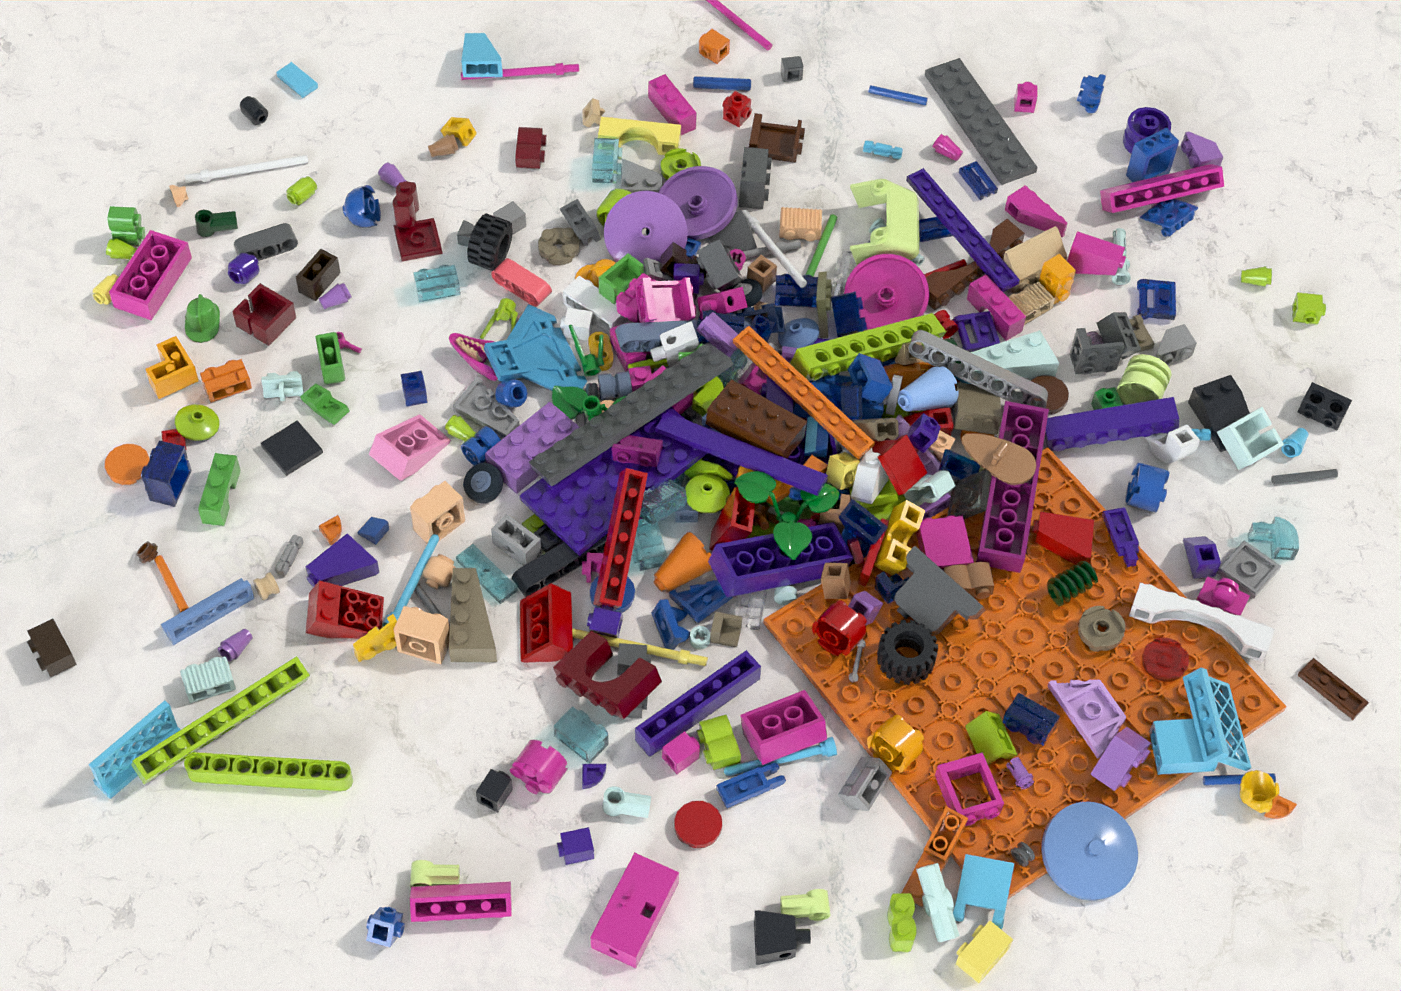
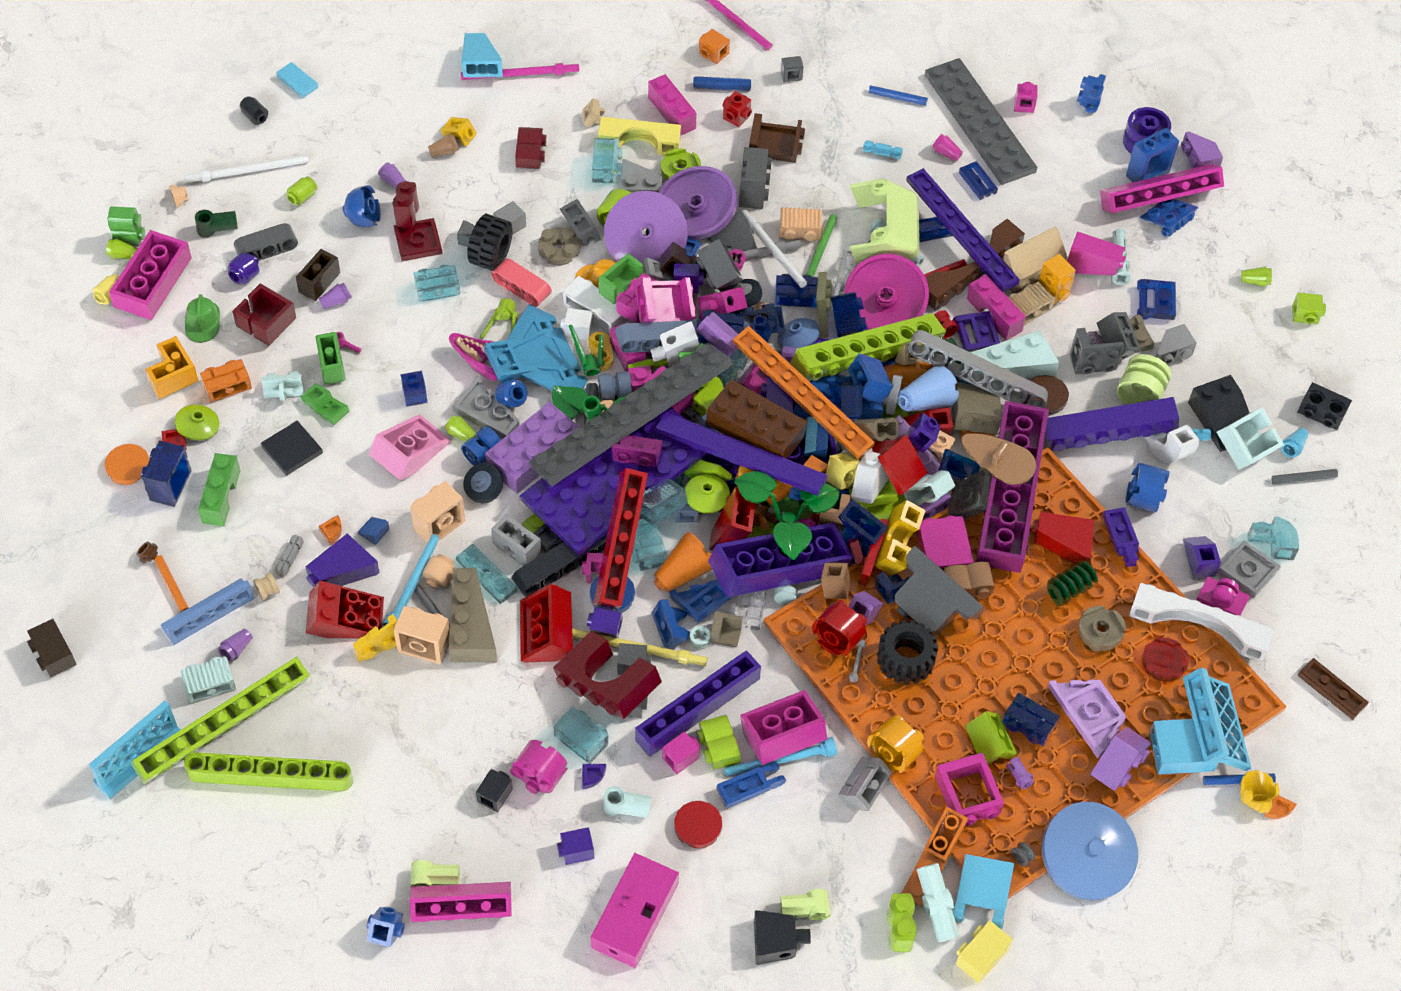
(762, 271): medium nougat brick -> none
(1032, 211): dark pink slope -> none
(1106, 398): green brick -> none

